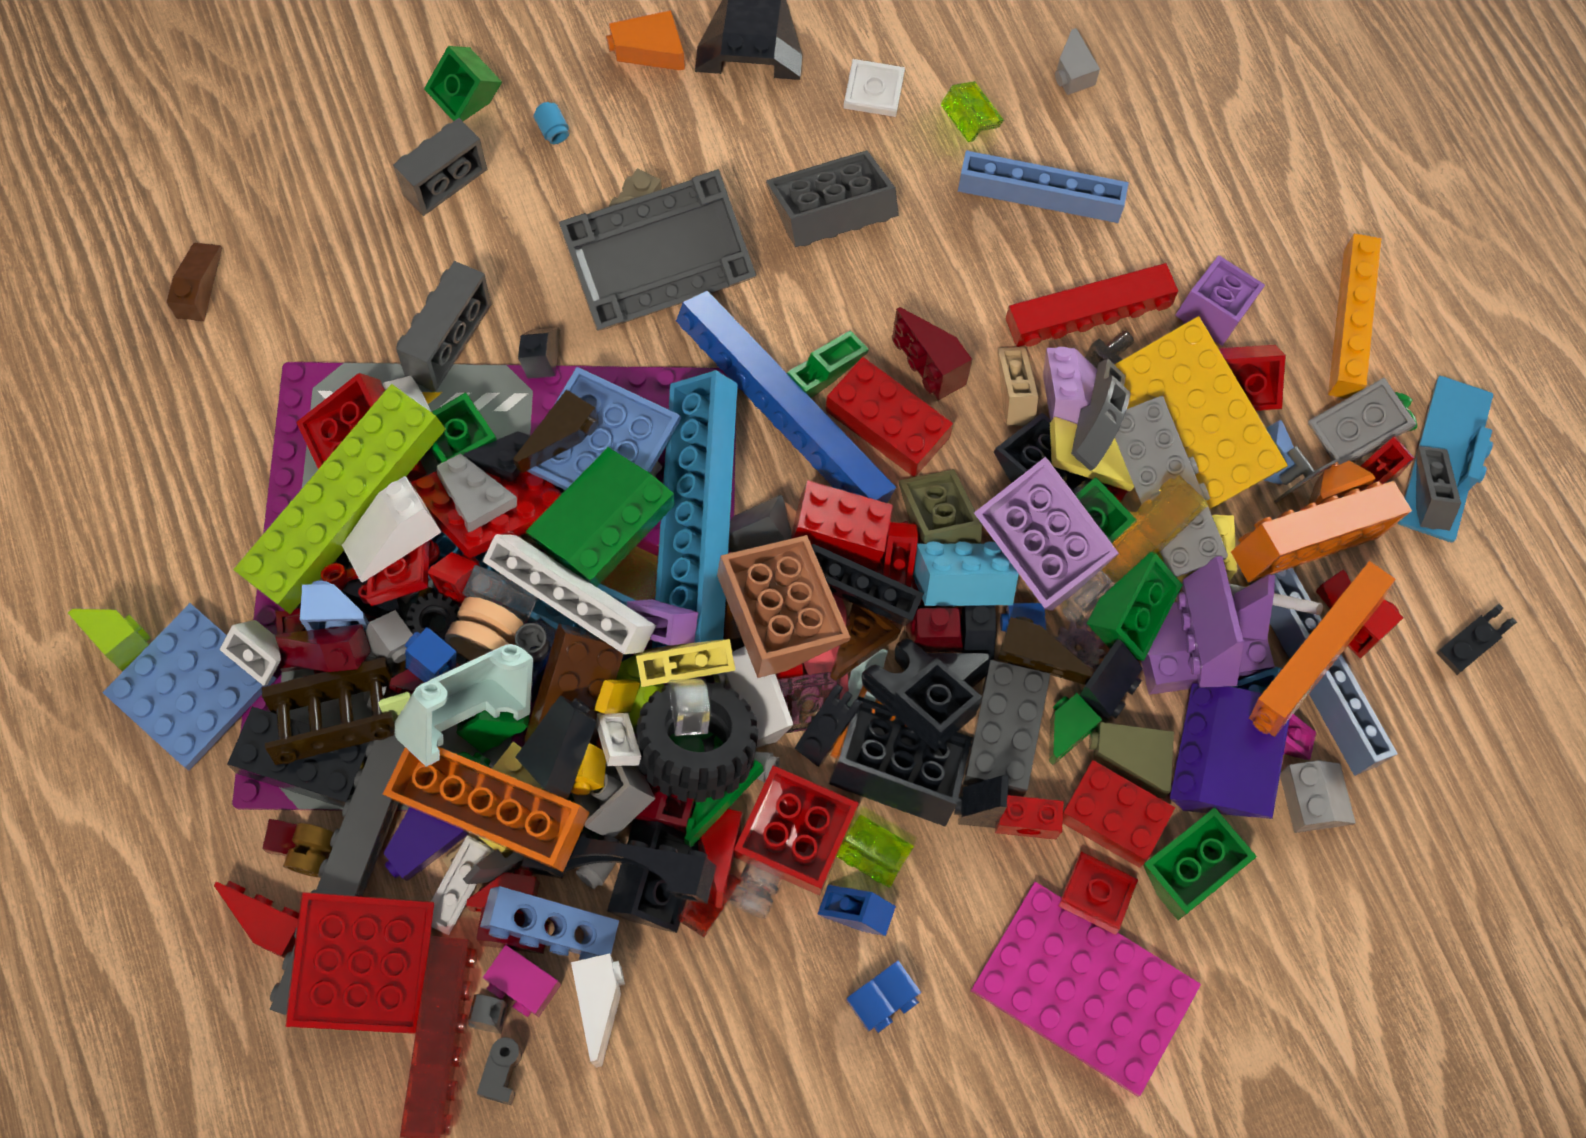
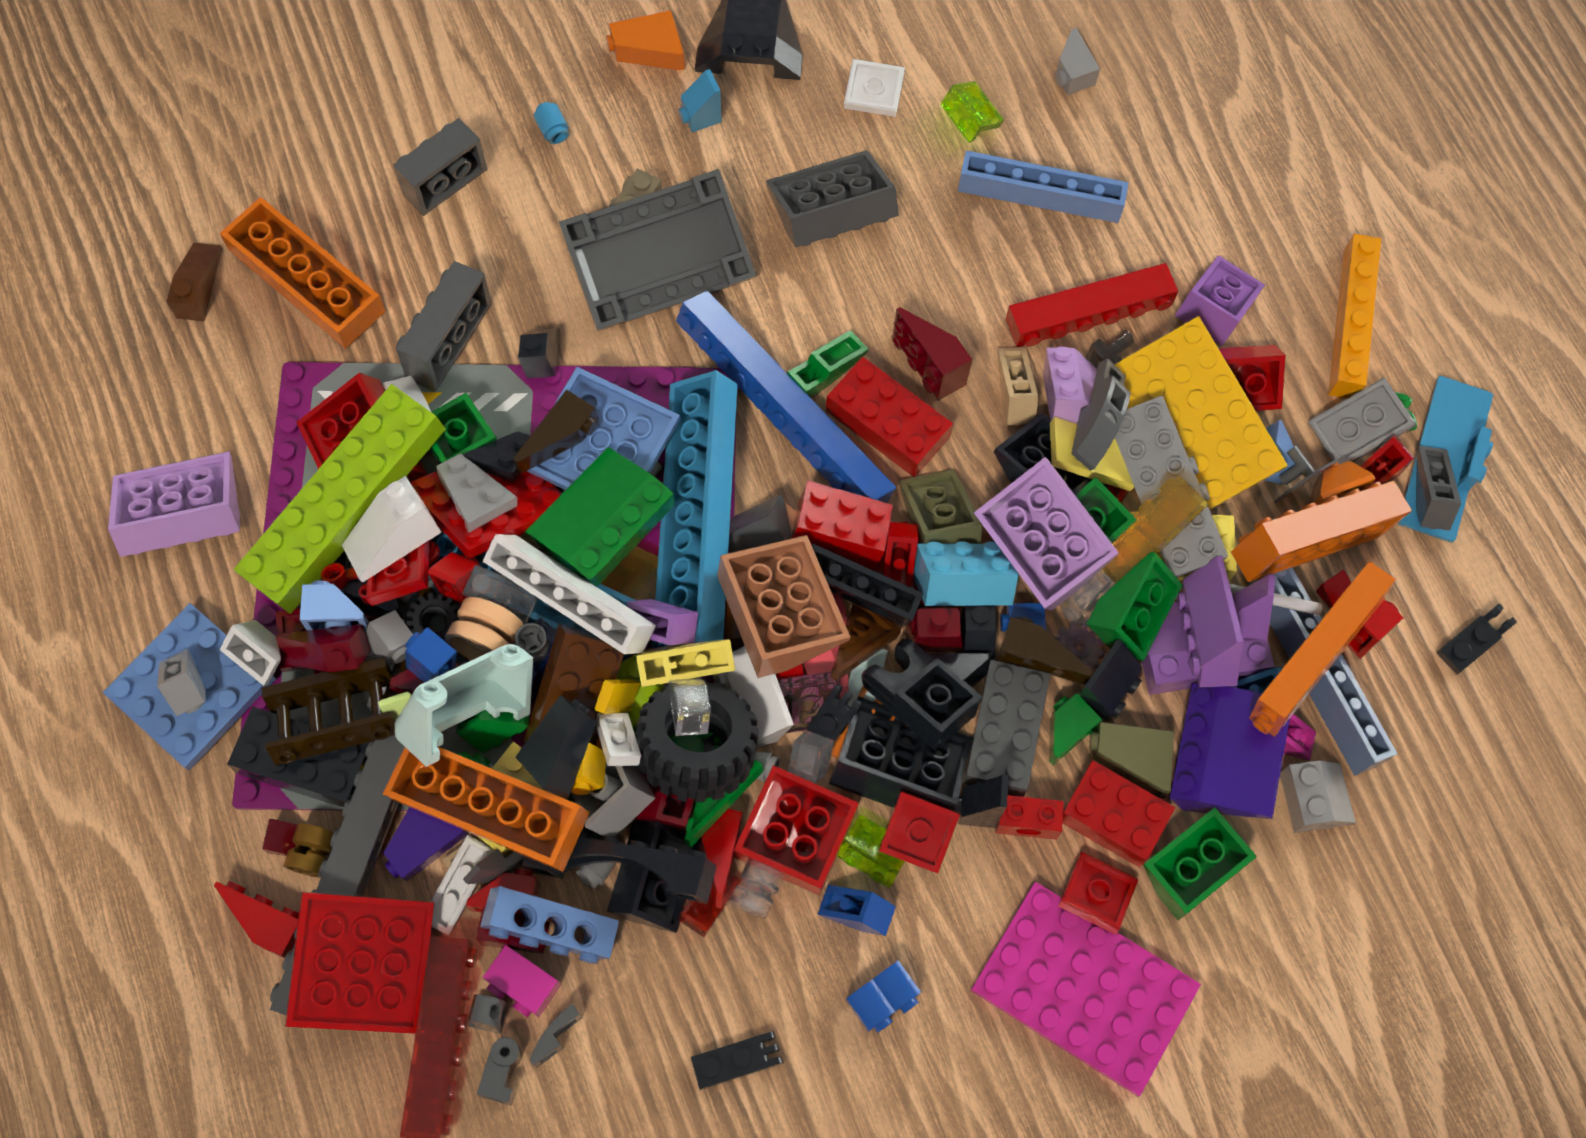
(114, 635): lime slope -> none
(173, 504): none -> lavender slope
(181, 683): none -> light grey slope
(303, 272): none -> orange brick
(462, 83): green slope -> none
(548, 1043): none -> dark grey slope
(598, 996): white slope -> none
(701, 103): none -> dark azure slope
(735, 1060): none -> black hinge
(811, 756): none -> clear brick
(919, 832): none -> red plate

